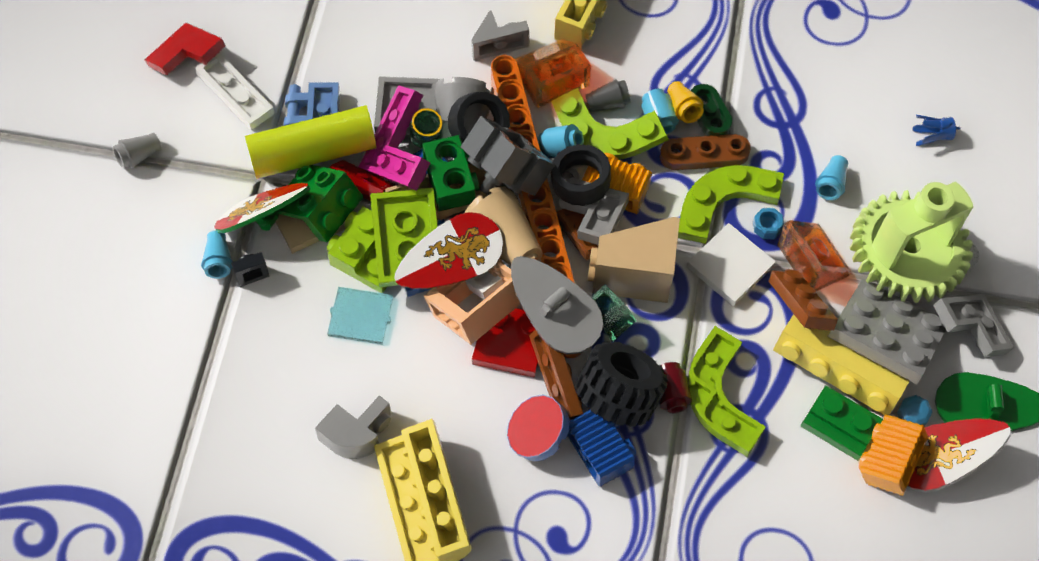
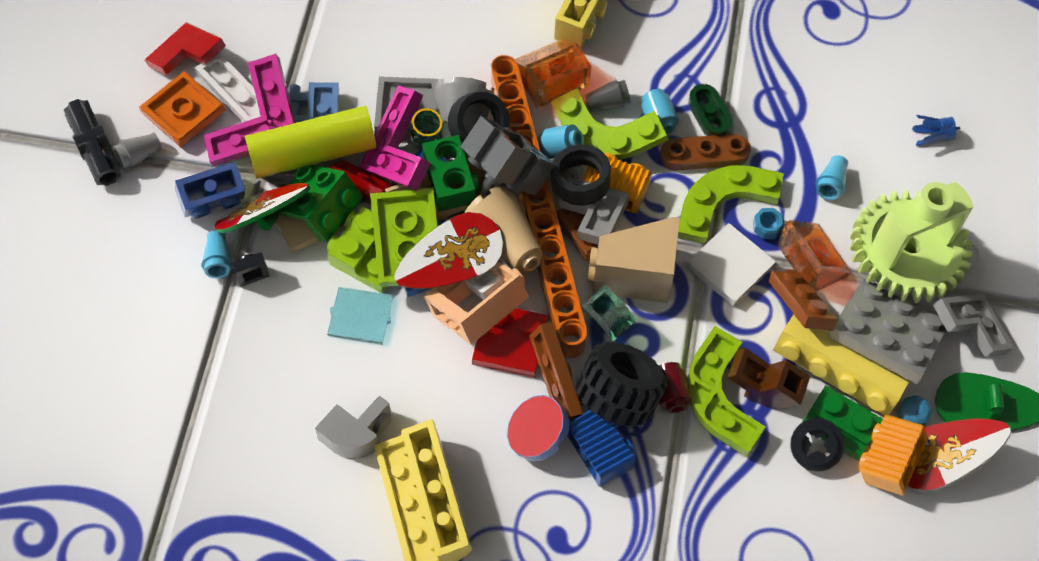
(92, 142): none -> black piece
(182, 109): none -> orange plate
(210, 190): none -> blue brick
(273, 108): none -> dark pink plate
(495, 40): light grey slope -> none
(556, 306): light grey shield -> none
(686, 104): yellow cone -> none
(768, 384): none -> reddish brown brick
(817, 461): none -> black gear

